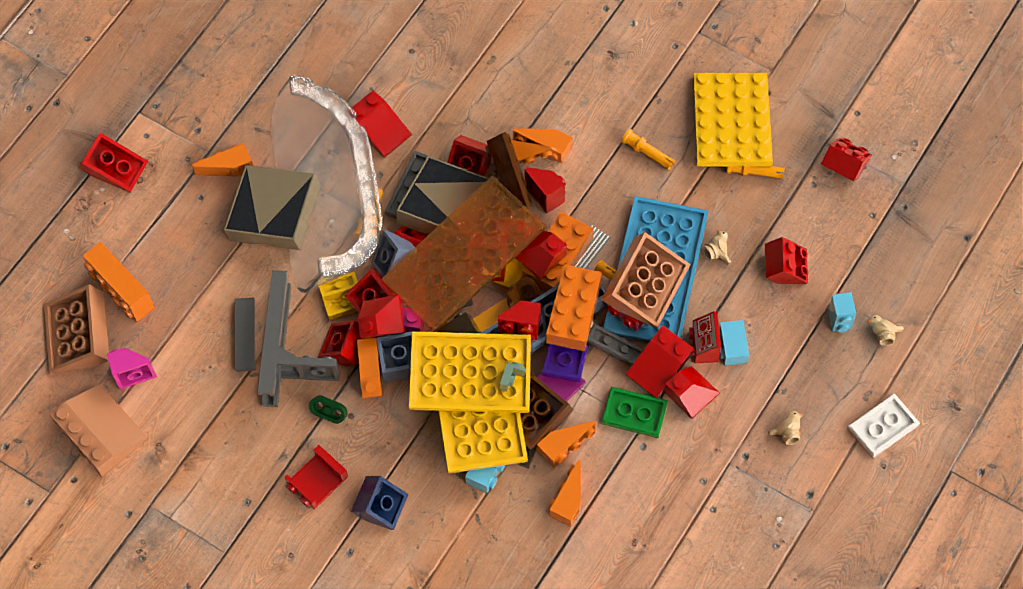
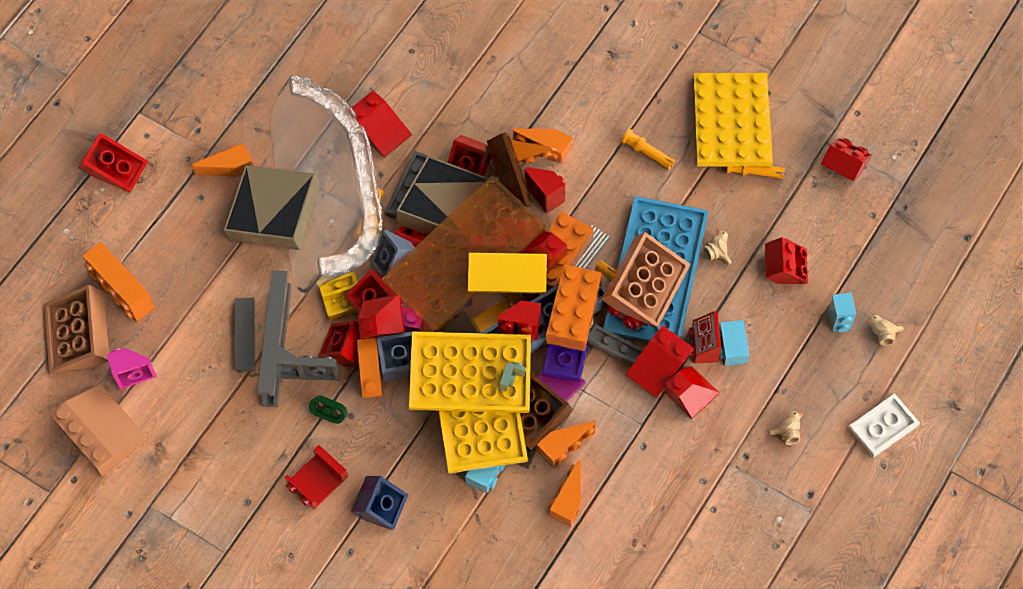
(507, 273): none -> yellow tile
(634, 412): green tile -> none

